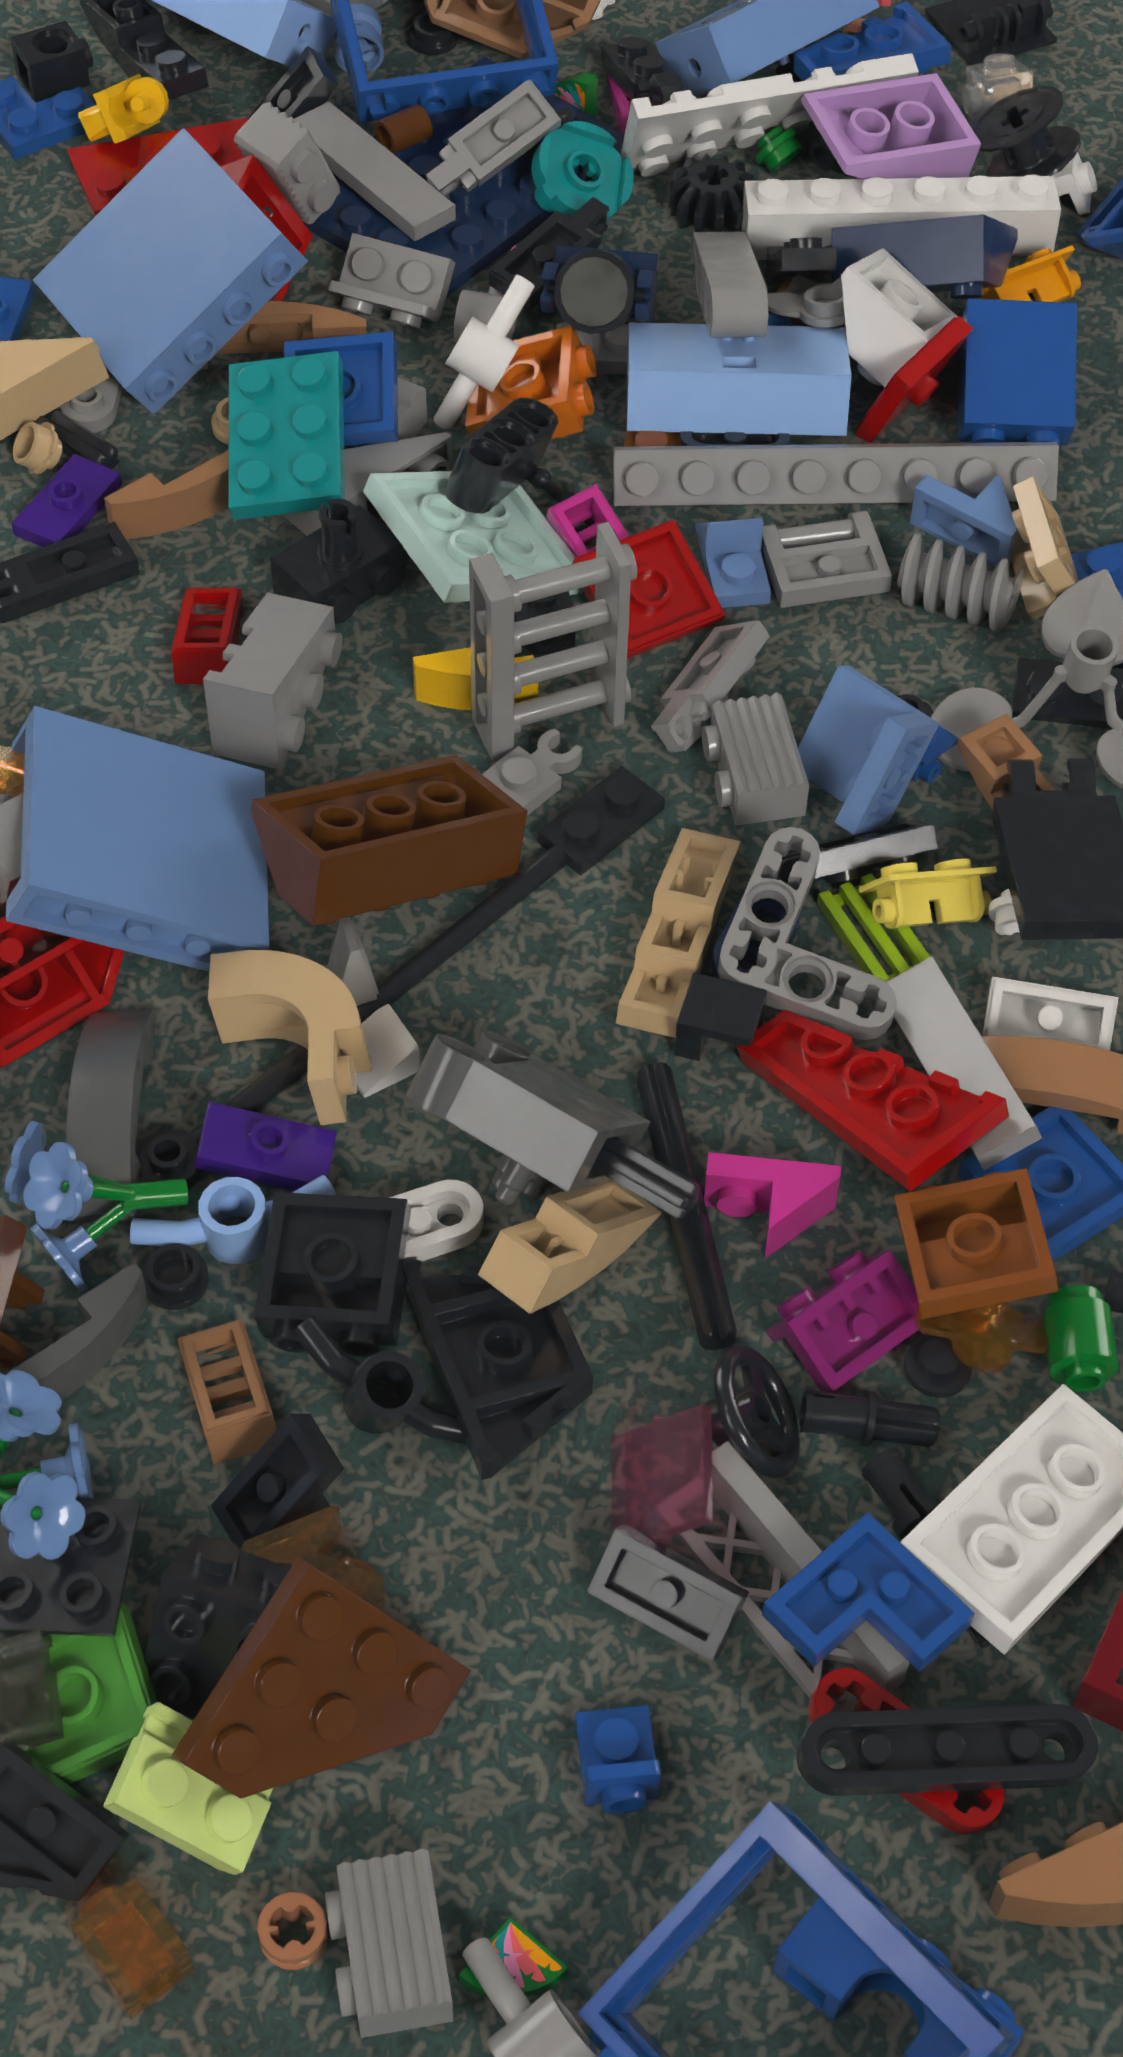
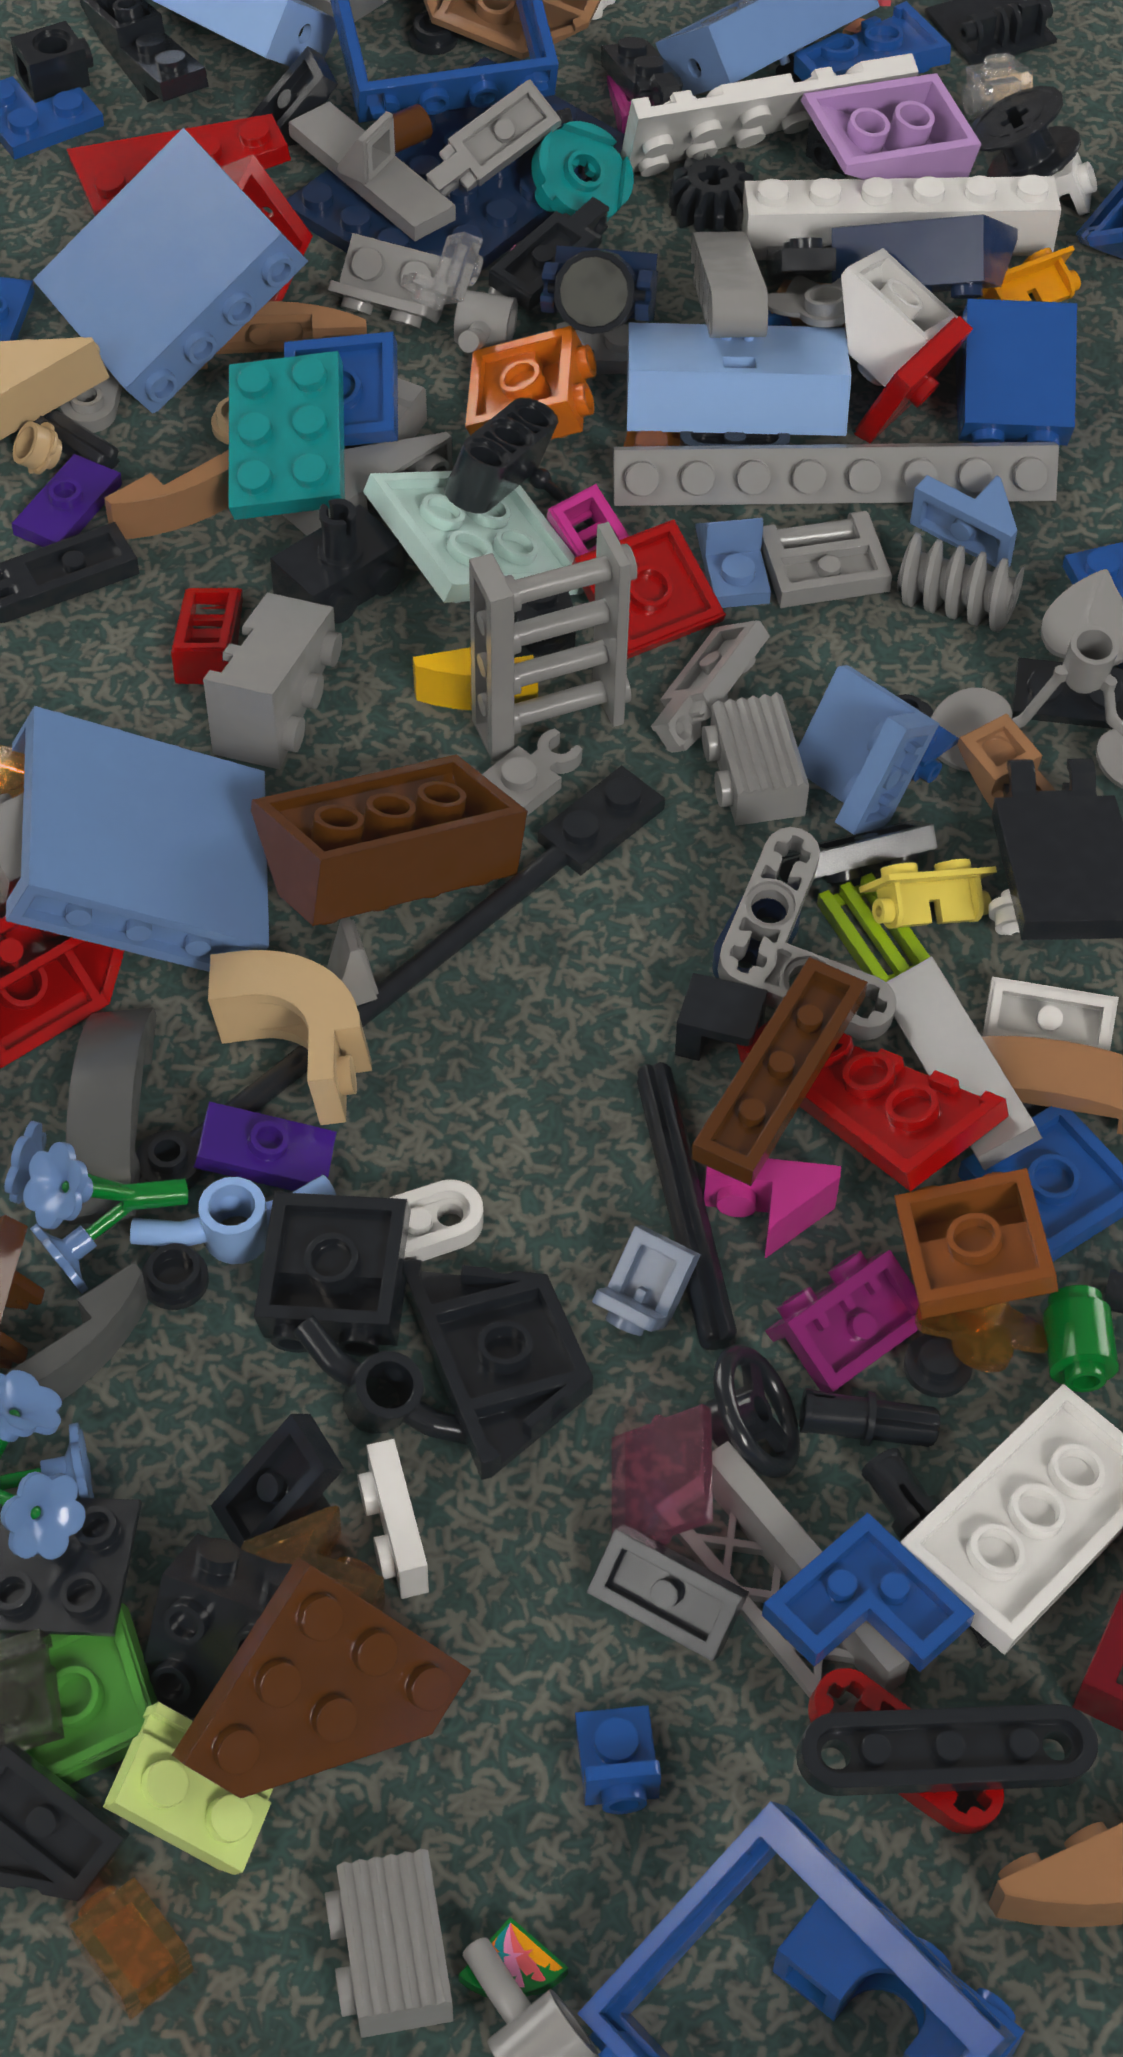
(125, 109): yellow hips -> none
(236, 1429): medium nougat slope -> none
(290, 160): light grey brick -> none
(291, 1907): nougat bush -> none
(369, 36): medium blue wheel -> none
(370, 151): none -> light grey slope
(386, 1494): none -> white plate
(391, 1051): white slope -> none
(456, 271): none -> clear bracket
(483, 353): white piece -> none
(542, 1123): dark grey piece -> none
(566, 1243): tan slope -> none
(579, 91): green tile -> none
(647, 1282): none -> sand blue bracket
(677, 931): tan slope -> none
(778, 148): green plate -> none
(779, 1071): none -> reddish brown plate
(1041, 549): tan bracket -> none

